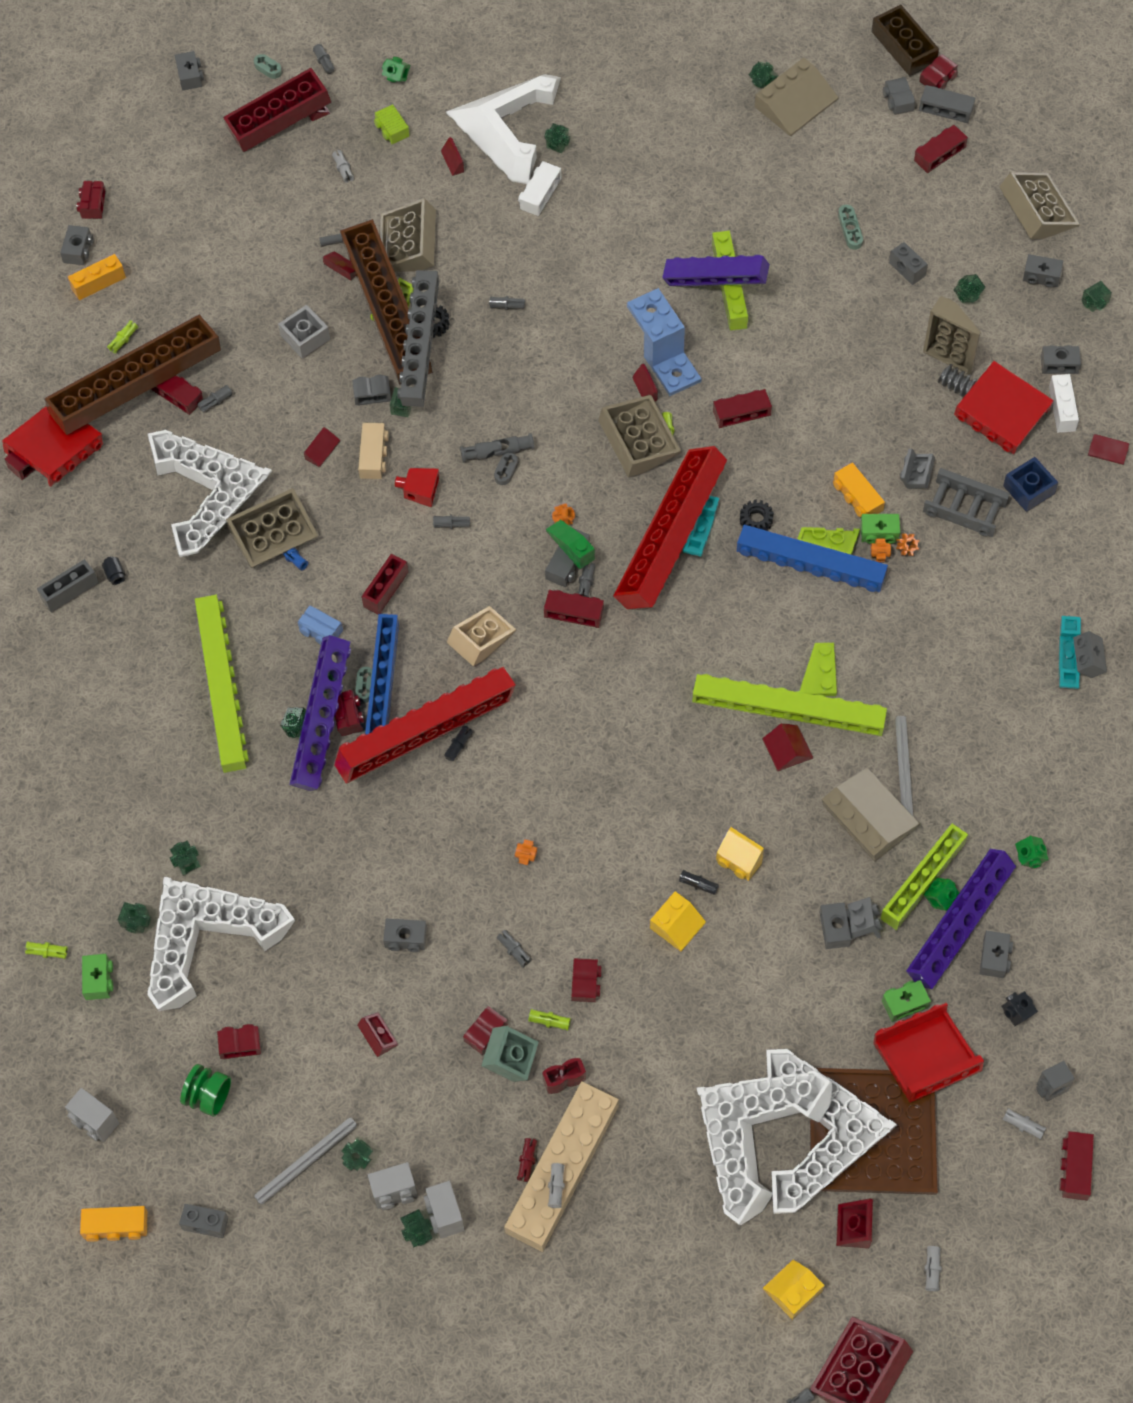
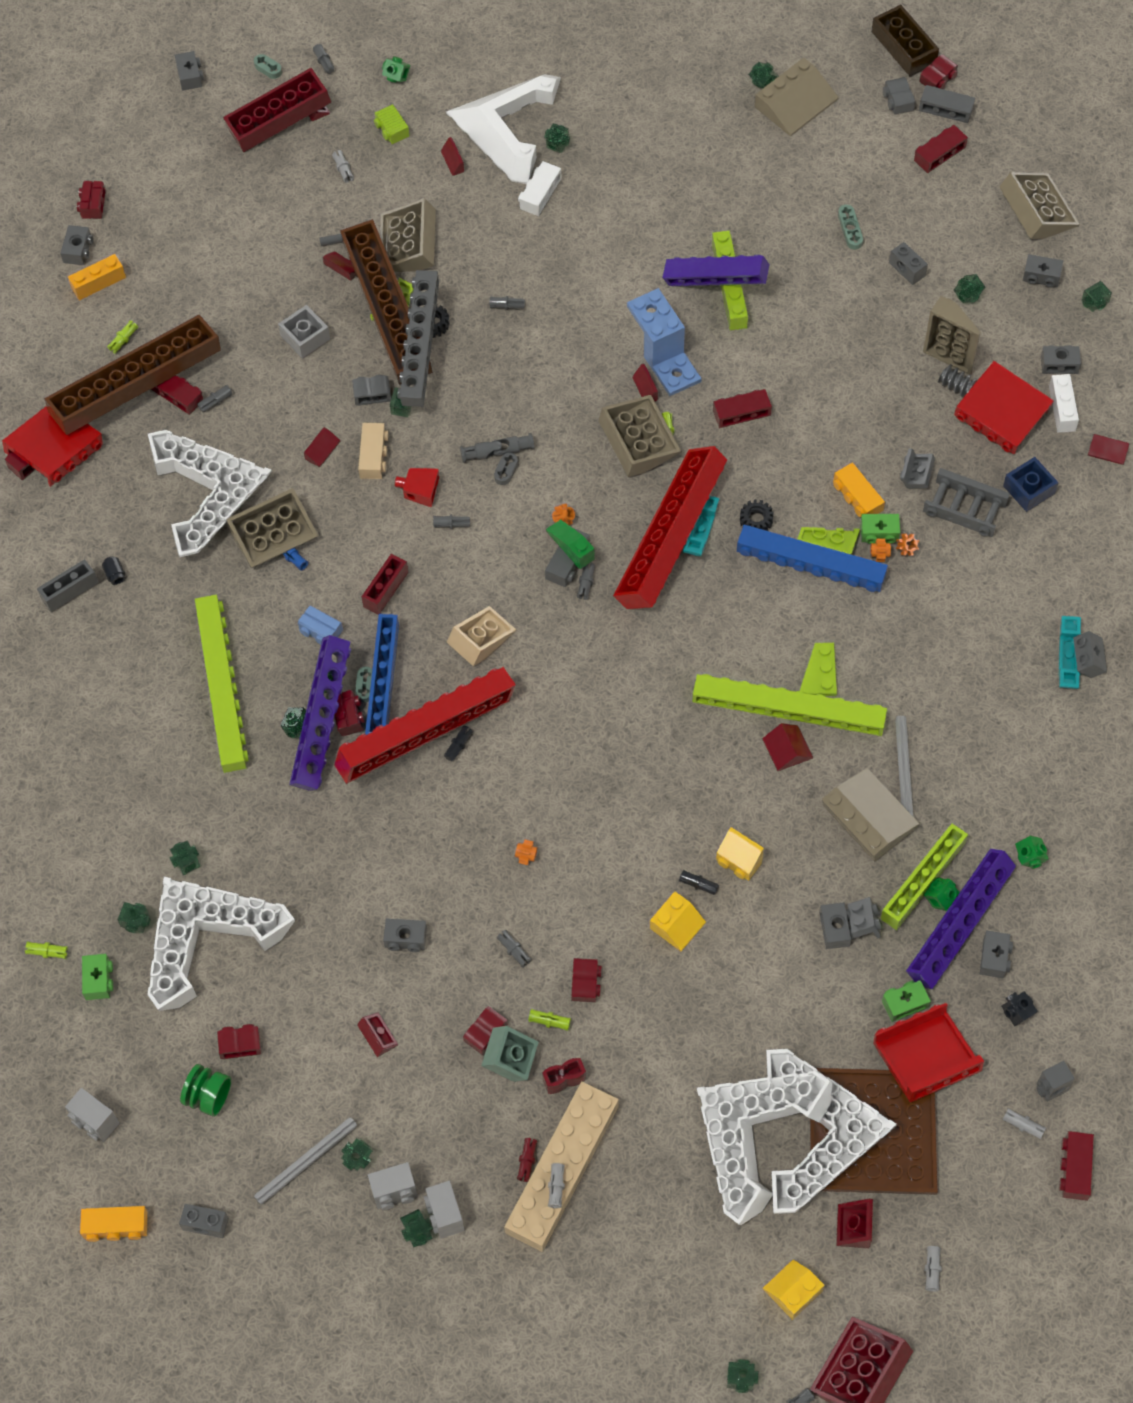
(573, 608): dark red brick -> none
(739, 1383): none -> clear green brick

